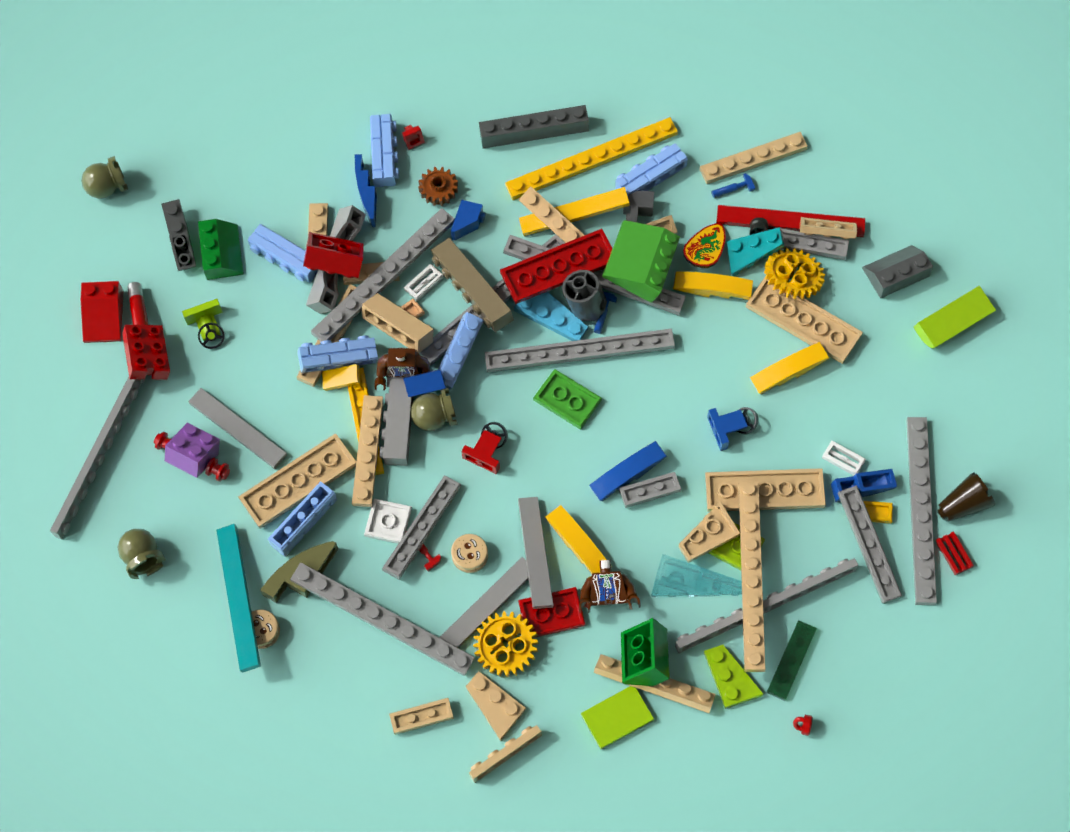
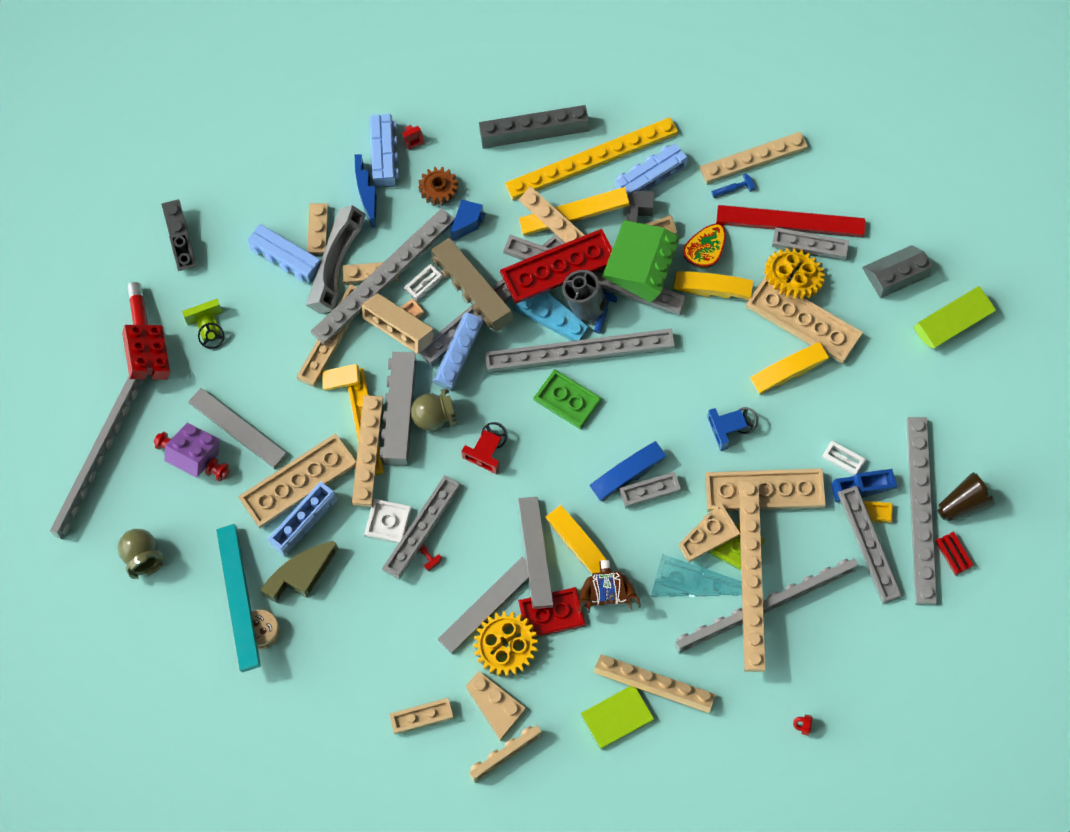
(101, 311): red slope -> none
(102, 179): olive tile -> none
(220, 249): green slope -> none
(333, 255): red slope -> none
(337, 354): light blue brick -> none
(382, 619): light grey plate -> none
(400, 363): reddish brown torso -> none
(424, 383): blue tile -> none
(469, 553): tan head -> none
(645, 654): green slope -> none
(730, 679): lime wing -> none
(751, 248): teal wing -> none
(758, 225): pearl dark grey wheel -> none
(791, 660): clear green tile -> none
(828, 228): tan plate -> none

